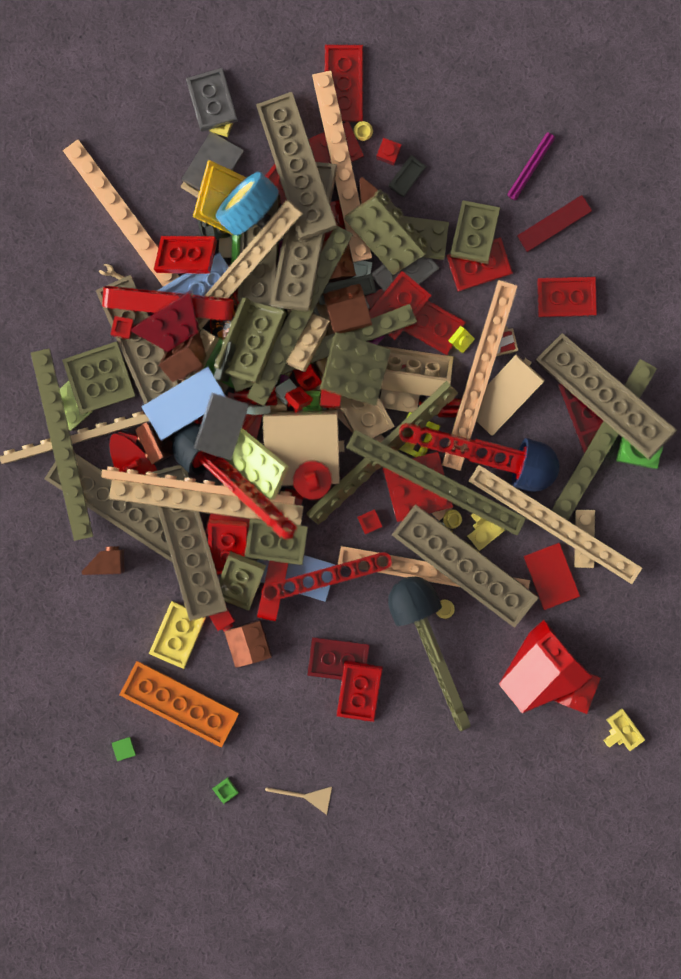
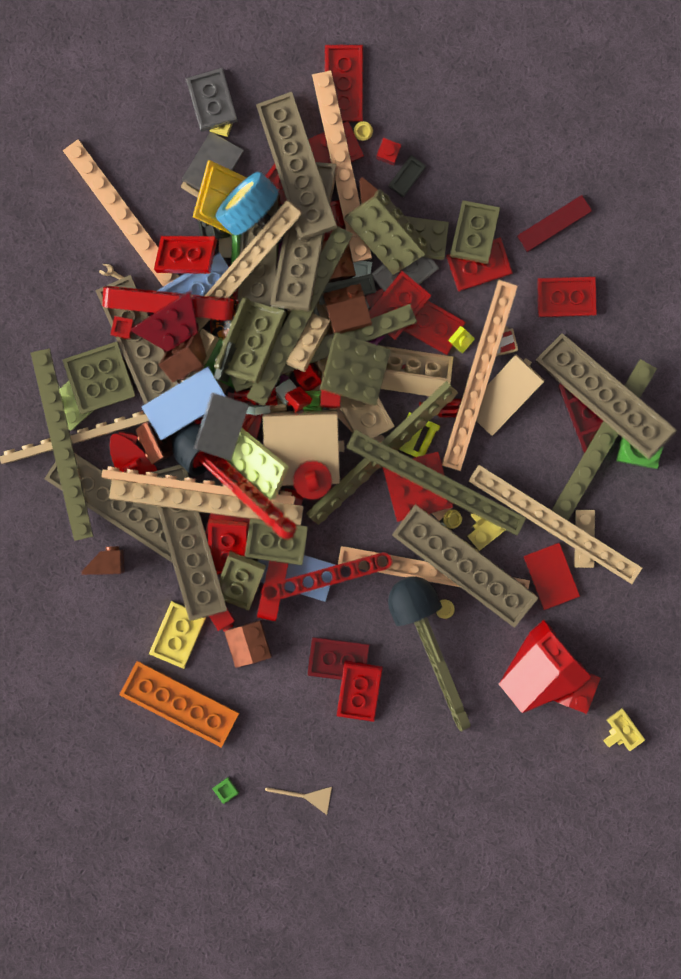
(123, 748): bright green tile -> none
(369, 521): red plate -> none
(399, 400): tan plate -> none
(531, 166): magenta axle -> none
(532, 466): piece -> none

